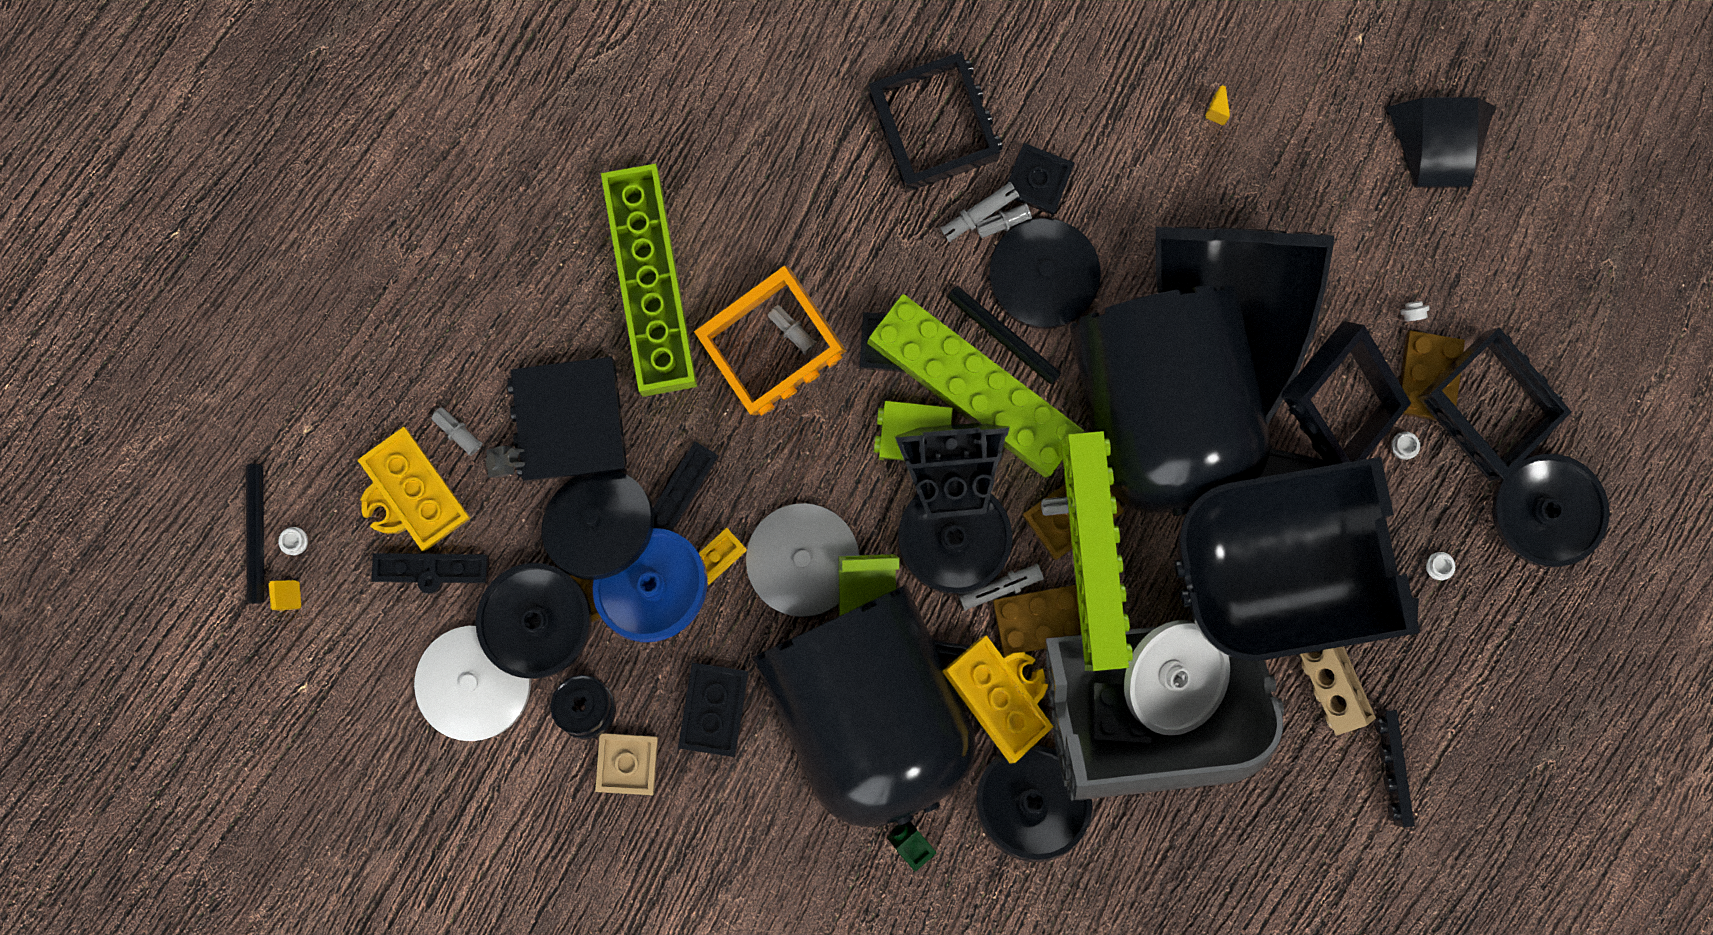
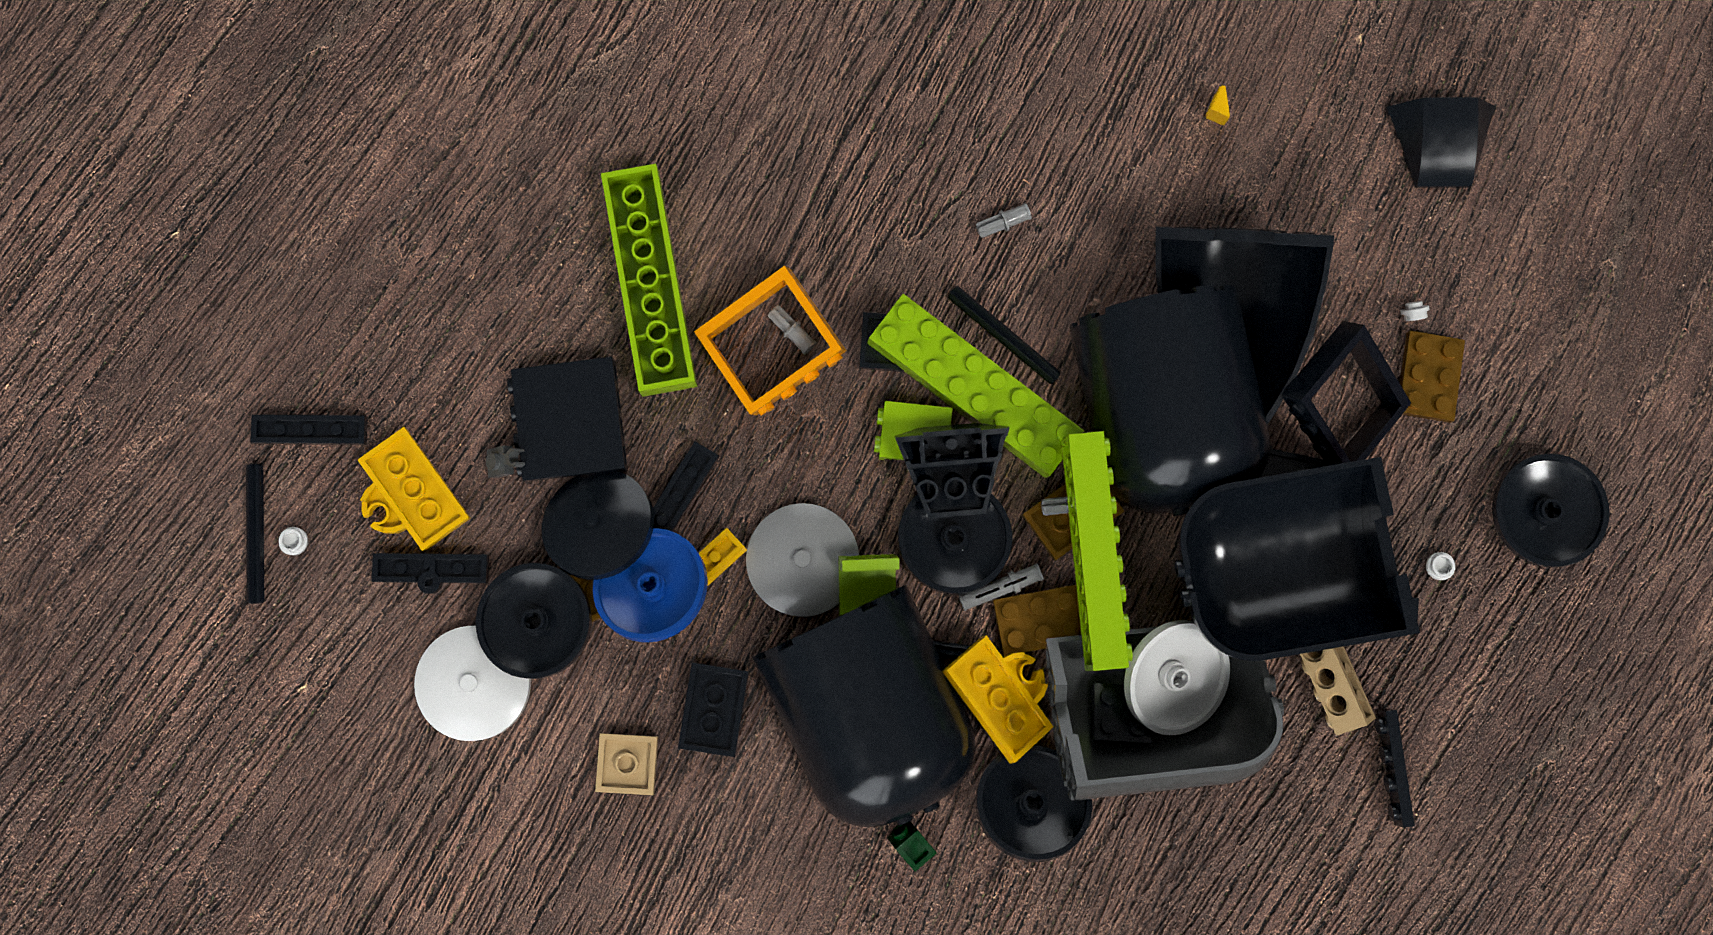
(285, 595): yellow slope -> none
(309, 429): none -> black plate
(456, 431): light grey axle -> none
(567, 708): black wheel -> none
(914, 181): black window -> none
(979, 212): light grey pin -> none
(1040, 178): black plate -> none
(1044, 273): black dish -> none
(1405, 445): white plate -> none
(1465, 434): black window -> none

